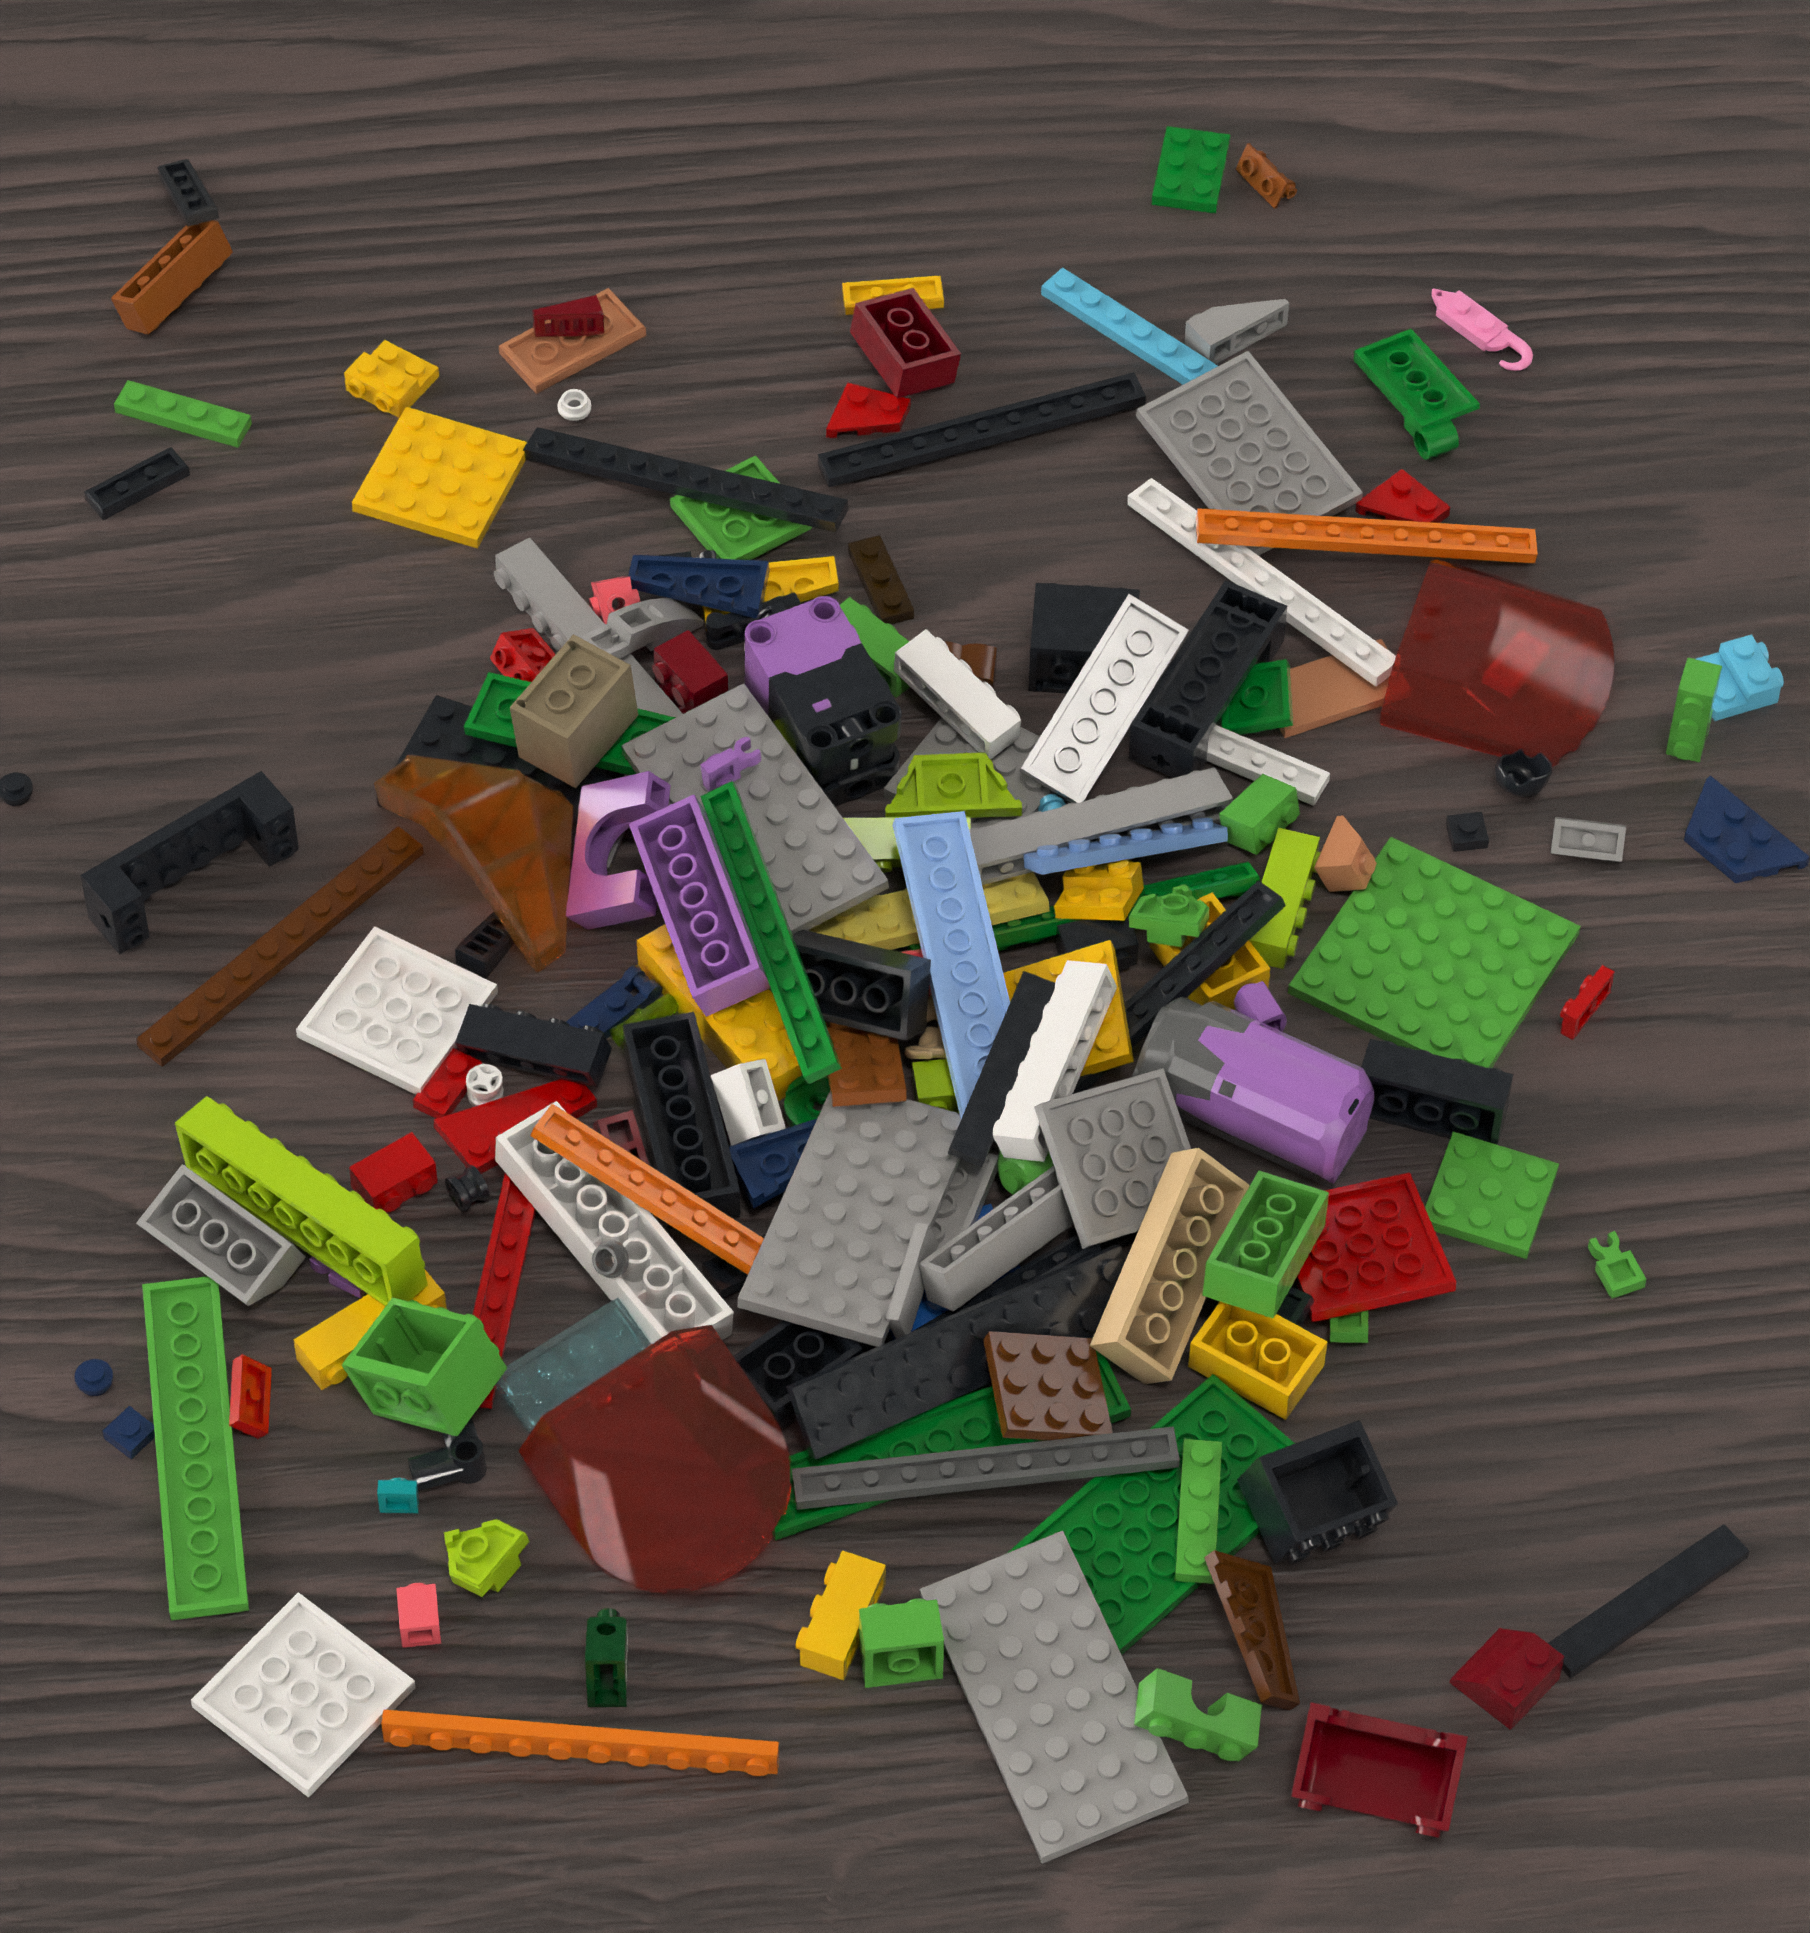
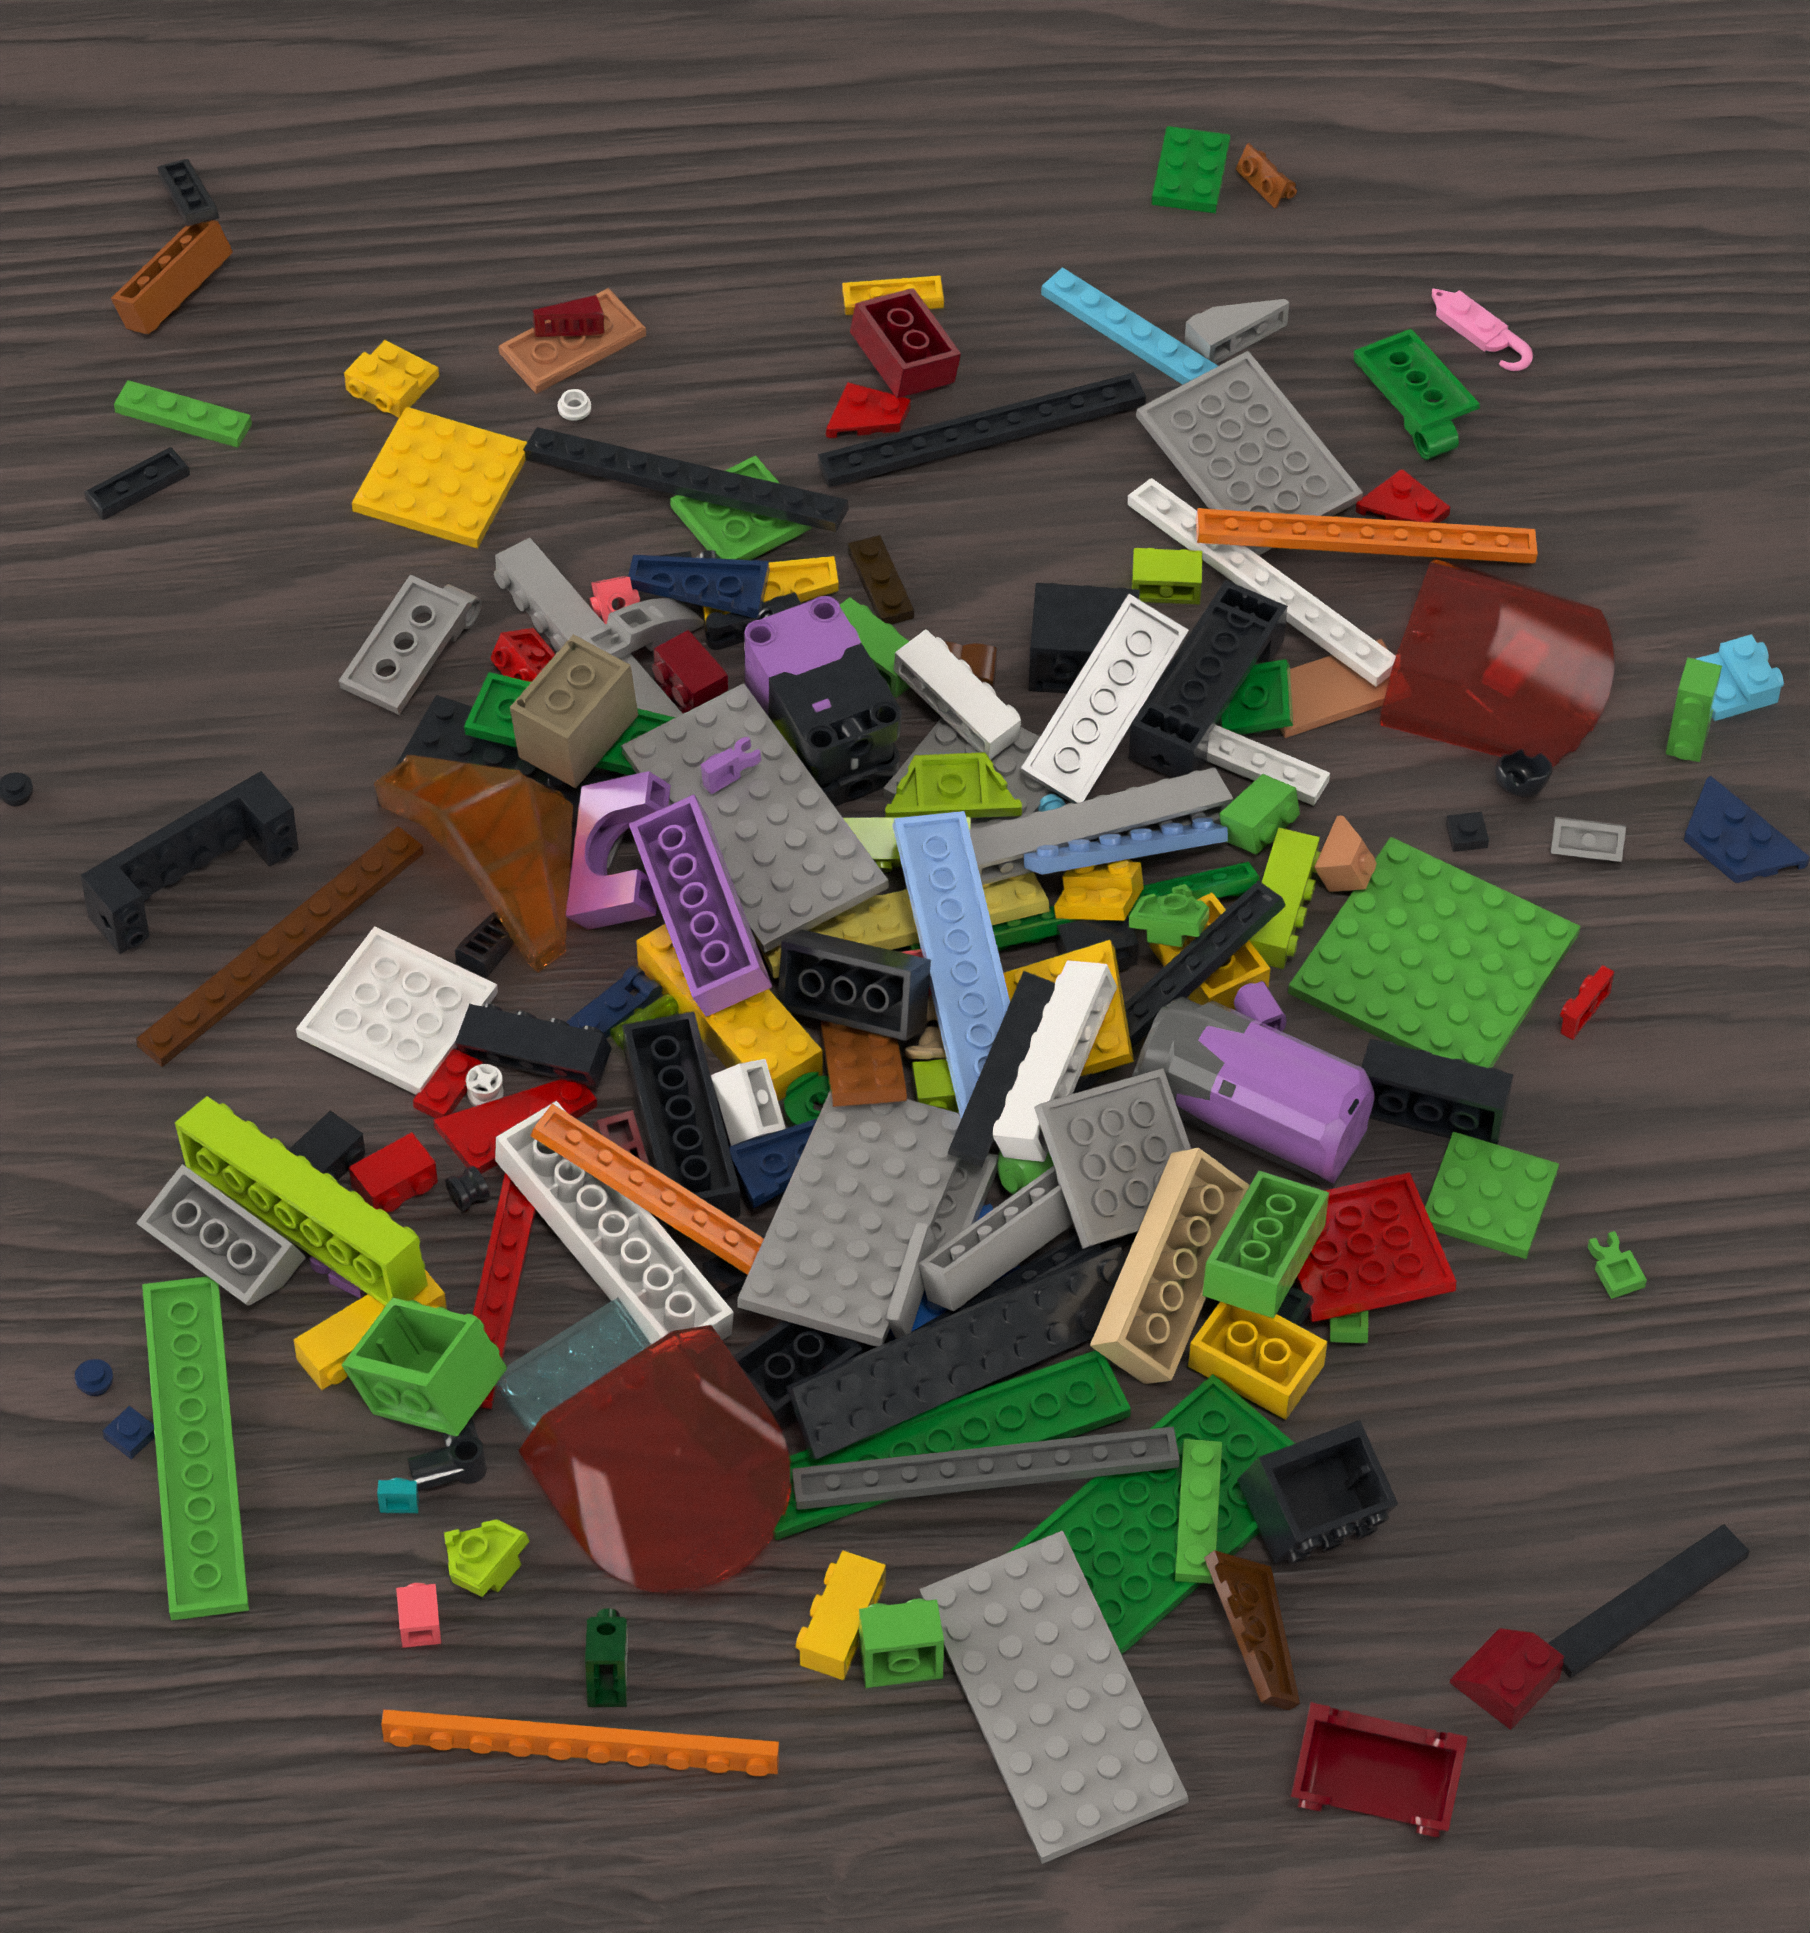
(250, 1396): red plate -> none
(303, 1694): white plate -> none
(331, 1145): none -> black brick
(451, 613): none -> light grey hinge
(603, 1261): dark grey plate -> none
(771, 933): green plate -> none
(1046, 1386): reddish brown plate -> none
(1167, 575): none -> lime brick
(1168, 1711): bright green arch -> none

